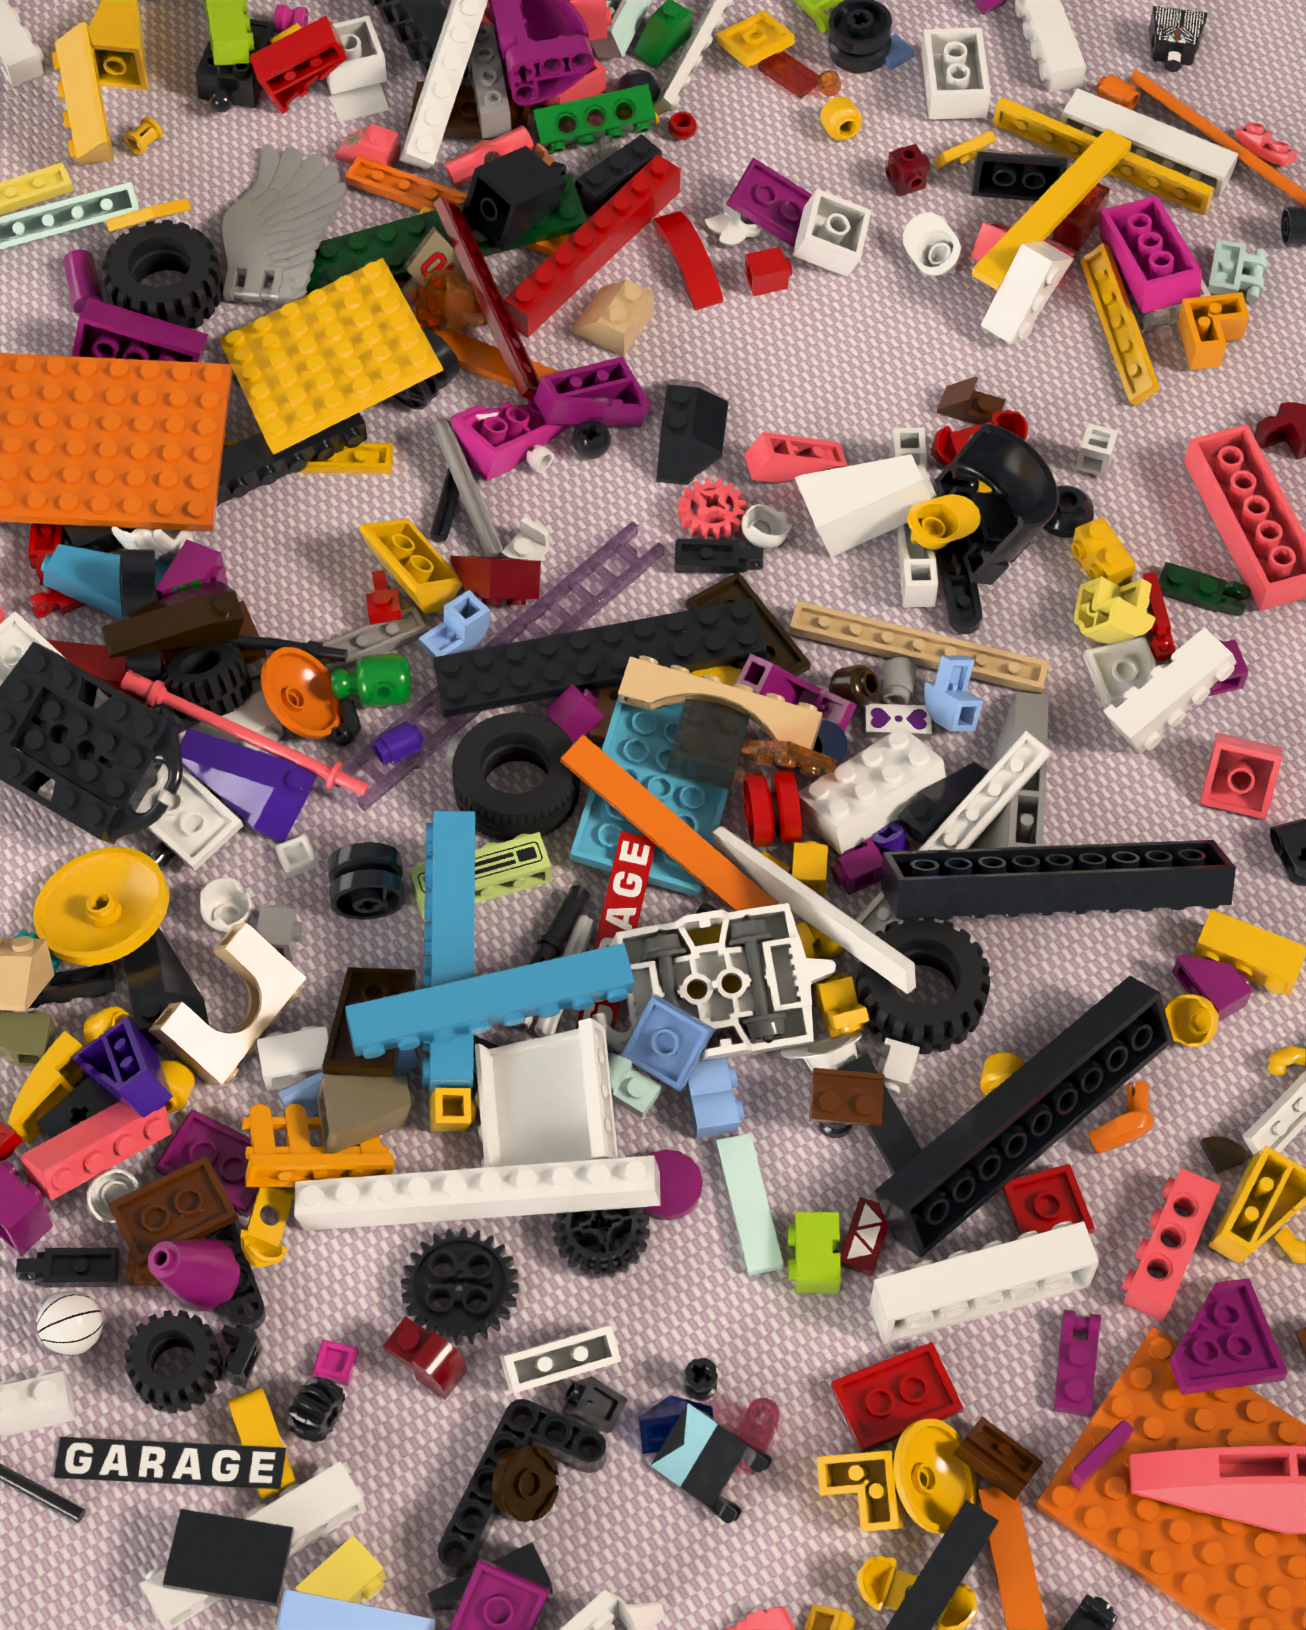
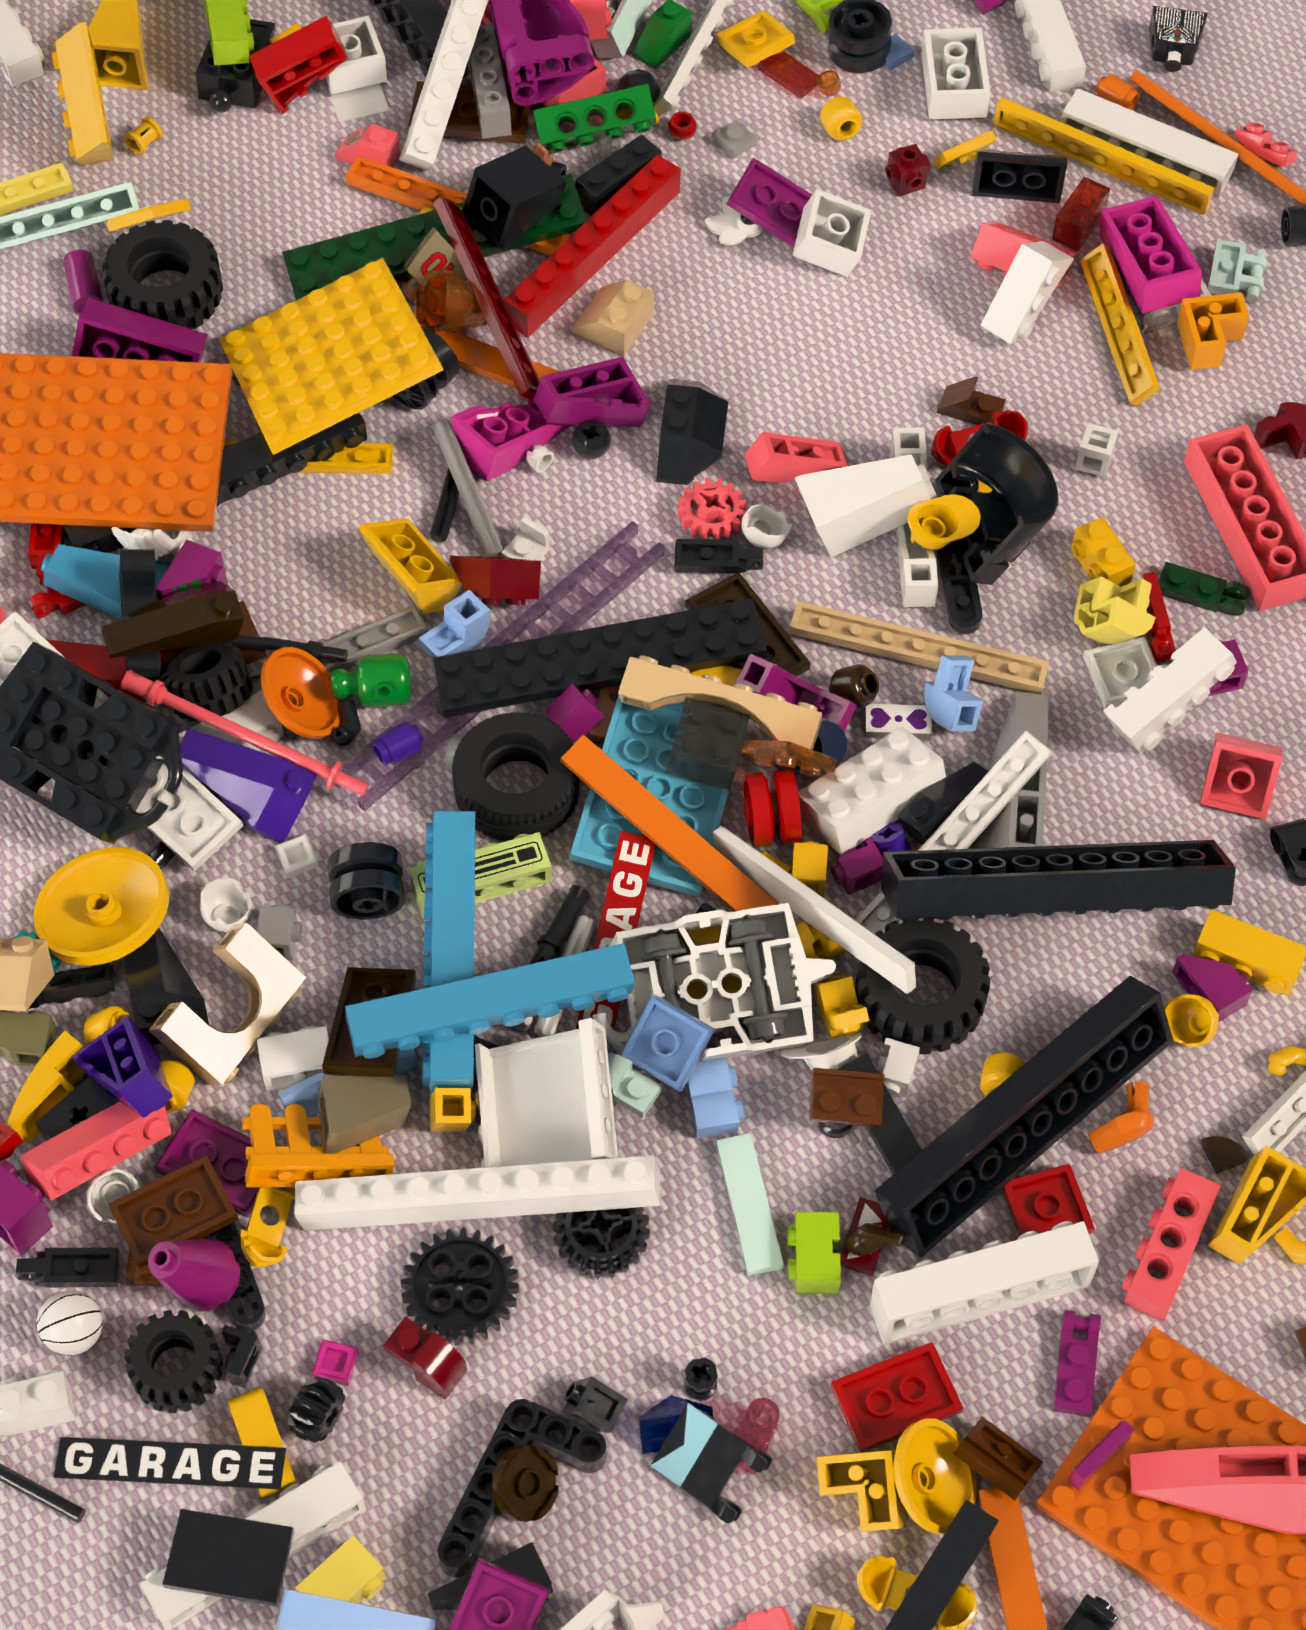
(279, 226): light grey animal -> none
(286, 18): dark pink wheel -> none
(383, 603): red plate -> none
(462, 167): coral piece -> none
(560, 1358): white brick -> none
(679, 1185): magenta tile -> none
(690, 258): red slope -> none
(735, 139): none -> light grey plate
(767, 271): red brick -> none
(871, 1238): none -> dark brown animal
(898, 681): light grey brick -> none
(932, 244): white piece -> none
(1053, 205): yellow tile -> none
(1069, 518): black piece -> none
(1227, 1343): magenta plate -> none

